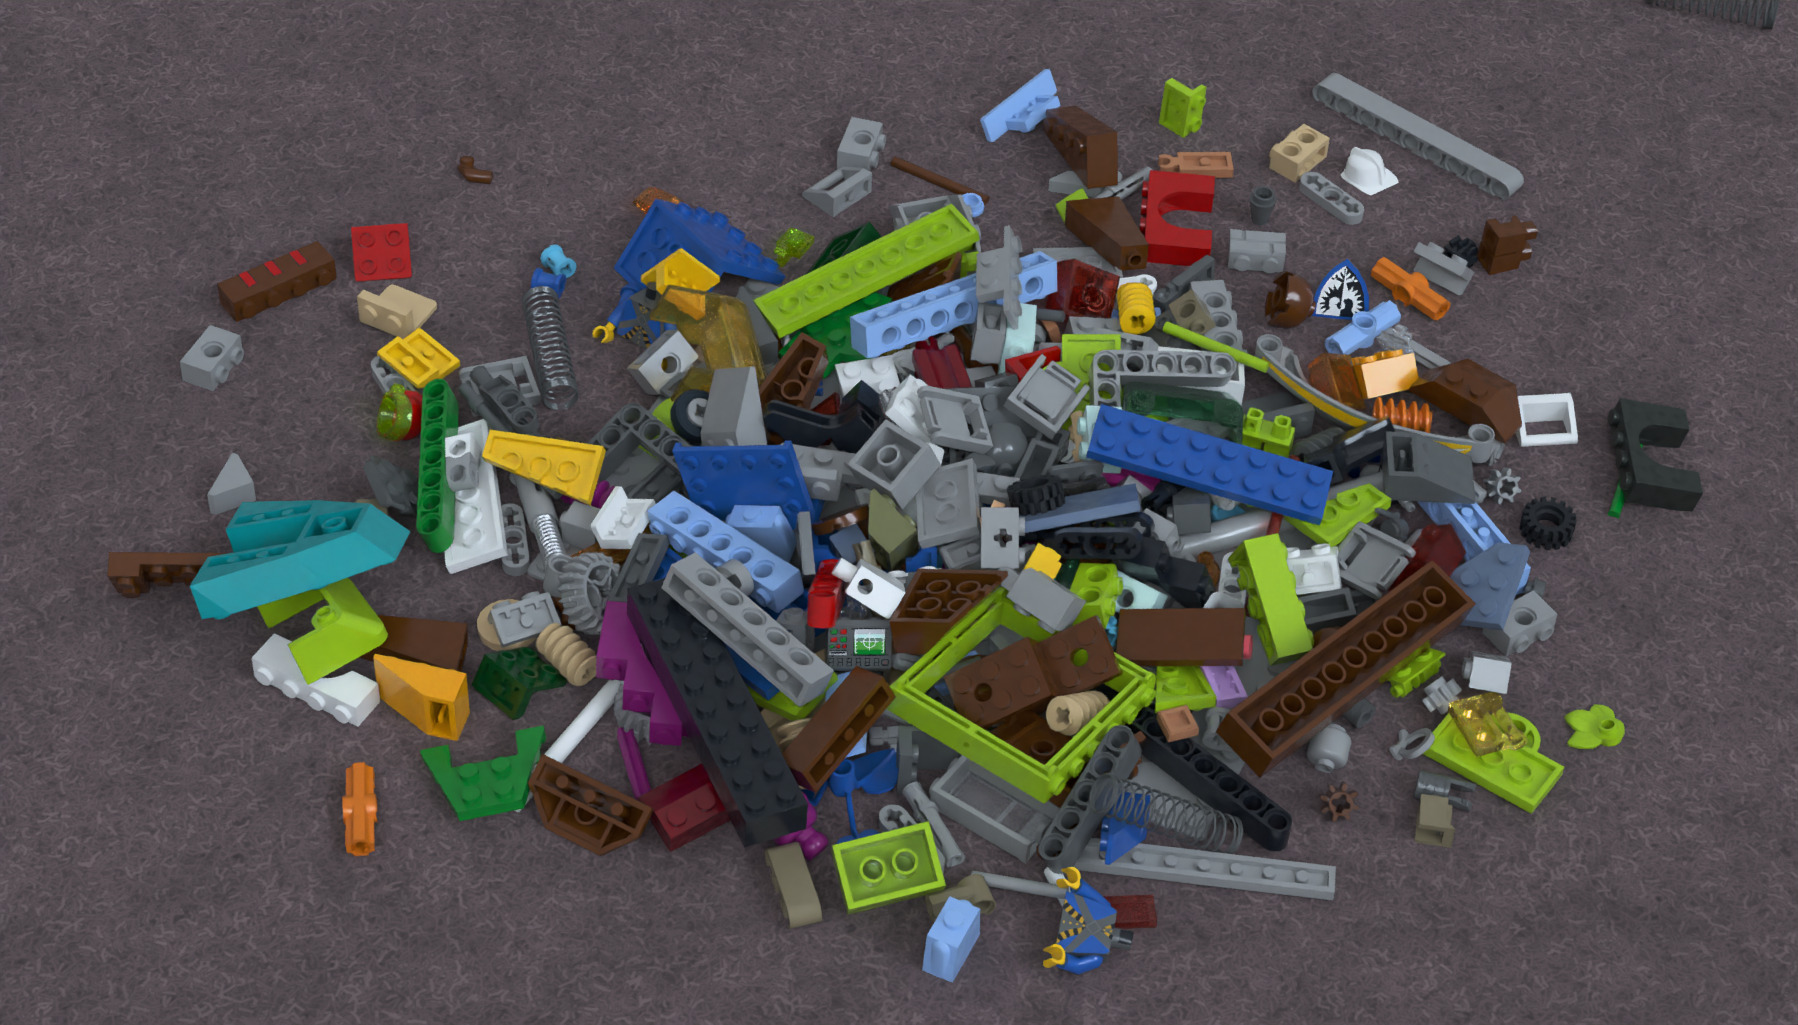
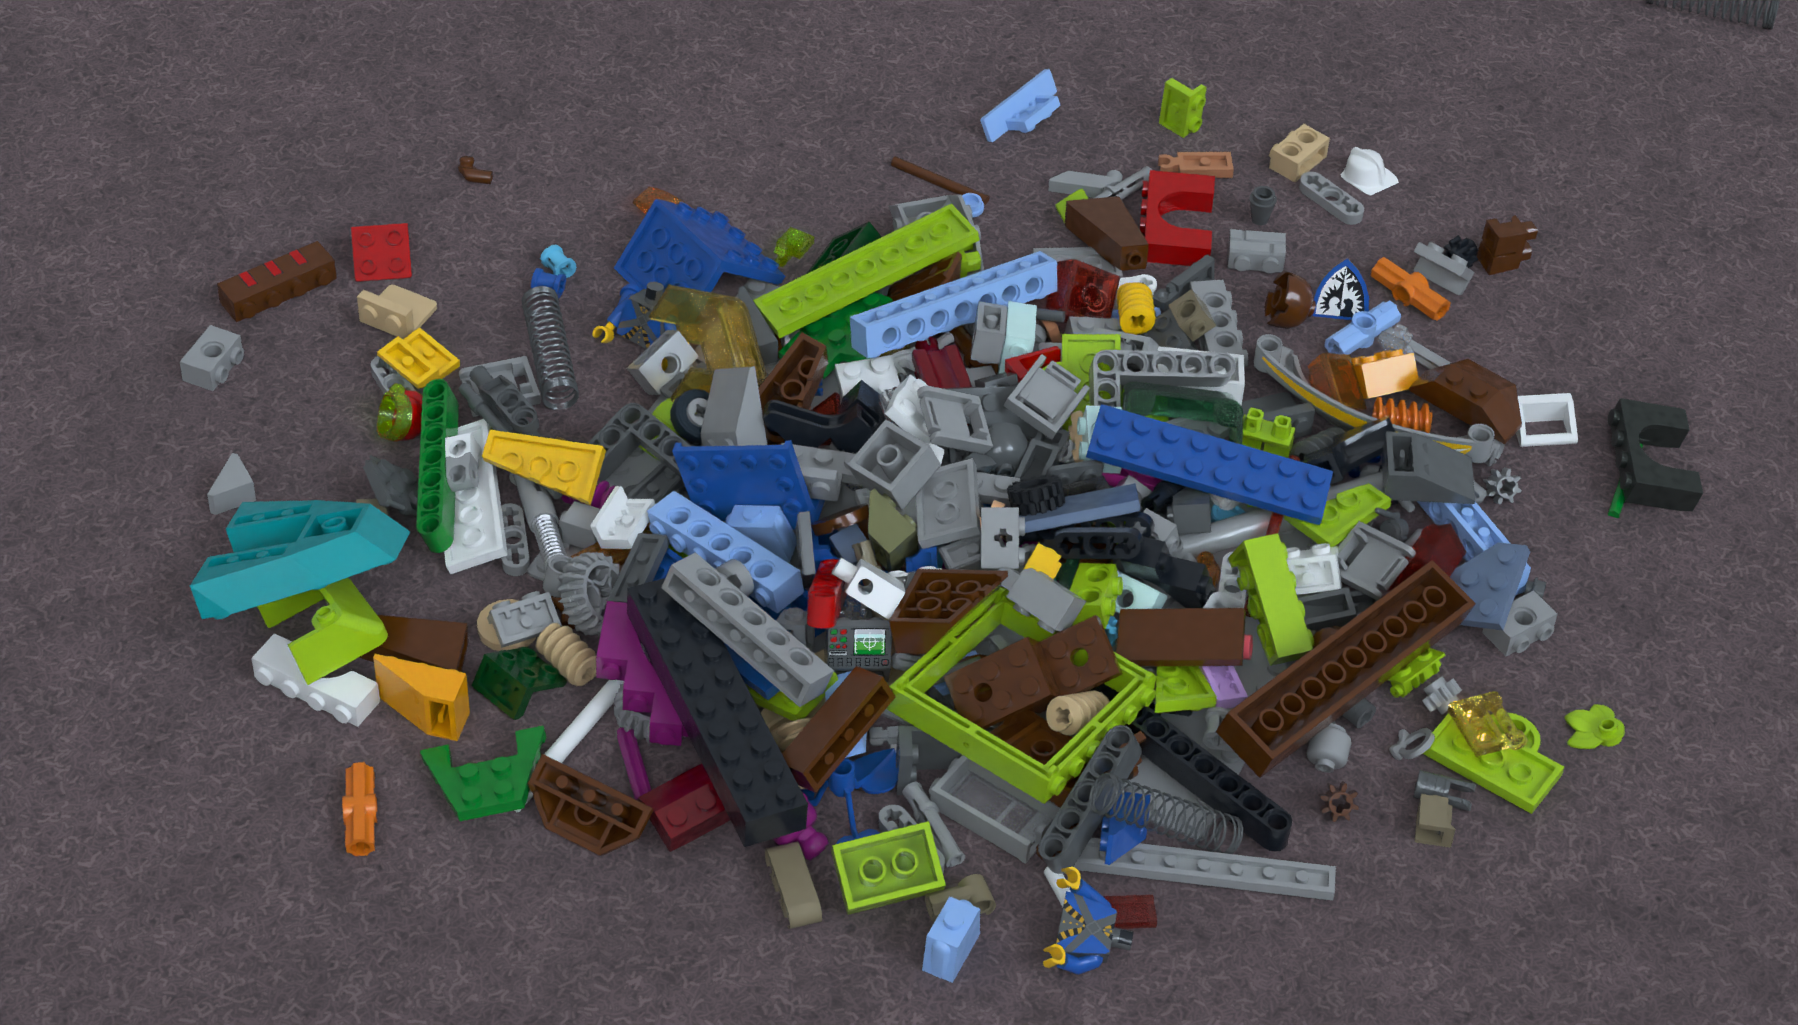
(135, 570): reddish brown piece -> none
(681, 270): yellow bracket -> none
(855, 187): light grey tile -> none
(861, 144): light grey brick -> none
(999, 276): light grey bracket -> none
(1023, 885): light grey bar -> none
(1085, 145): reddish brown wedge -> none
(1177, 723): nougat tile -> none
(1215, 346): lime bar -> none
(1419, 135): light grey beam -> none
(1487, 672): brick -> none
(1543, 534): black tyre -> none

